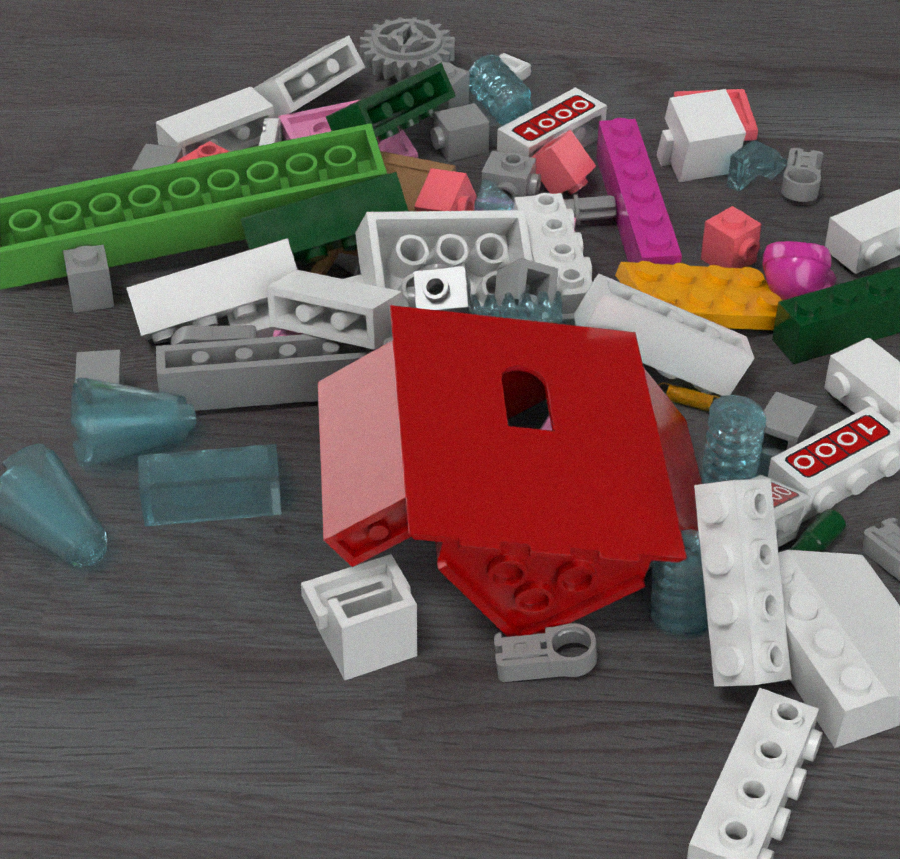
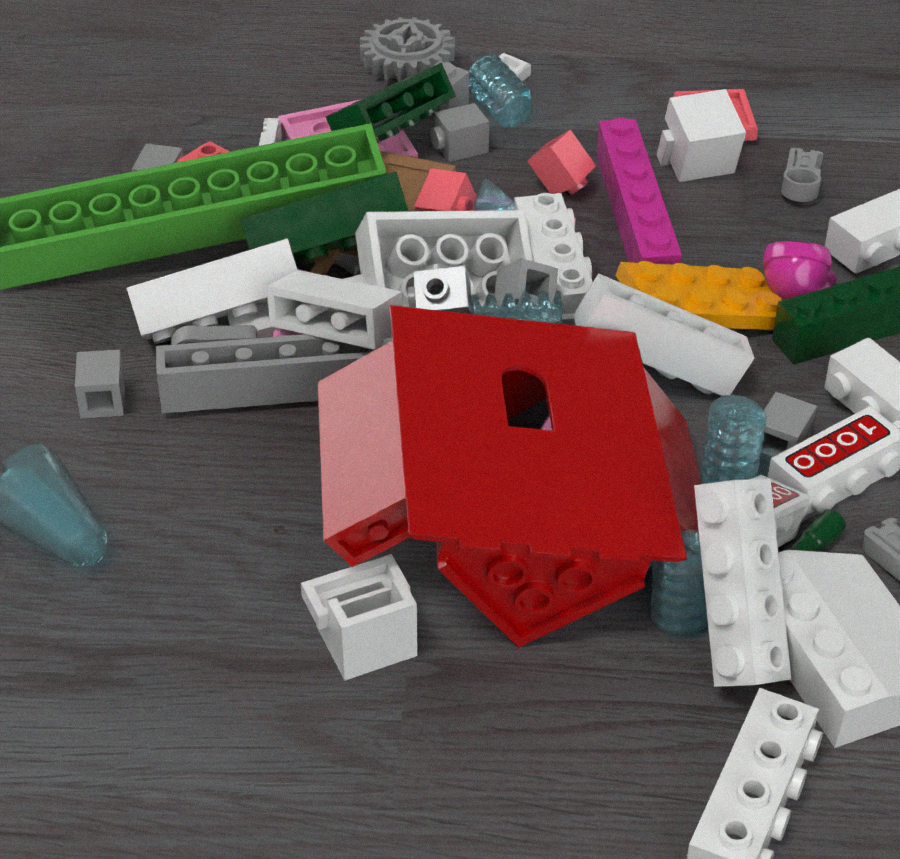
(88, 278): light grey brick -> none
(124, 420): clear light blue cone -> none
(209, 485): clear light blue slope -> none
(228, 121): white brick -> none
(311, 76): white brick -> none
(512, 174): light grey brick -> none
(536, 655): light grey piece -> none
(568, 111): white brick -> none
(592, 208): light grey axle -> none
(689, 397): light orange piece -> none
(731, 239): coral brick -> none
(752, 161): clear light blue slope -> none

